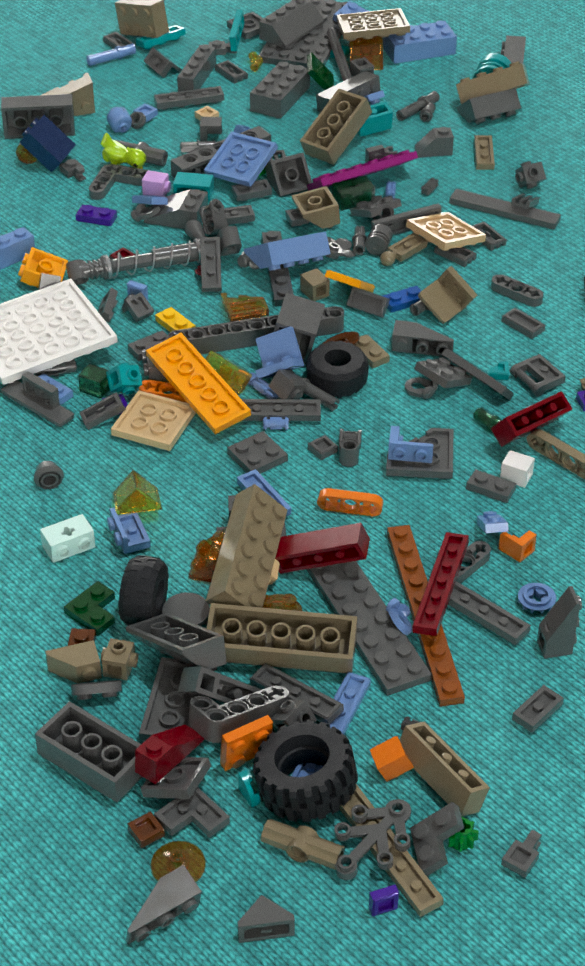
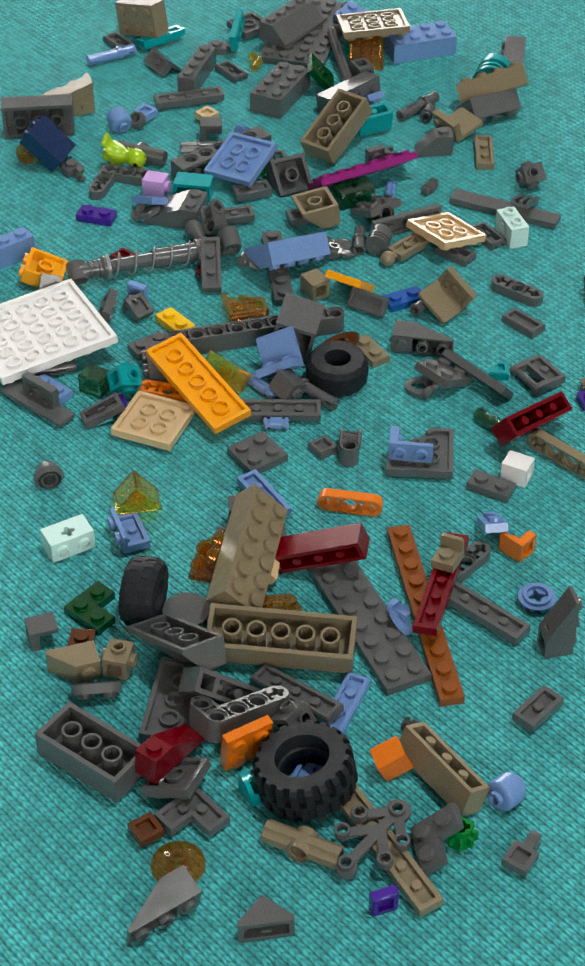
(39, 626): none -> dark grey panel
(449, 553): none -> dark tan bracket
(461, 122): none -> dark tan bracket
(506, 791): none -> medium blue head
(512, 227): none -> light aqua brick

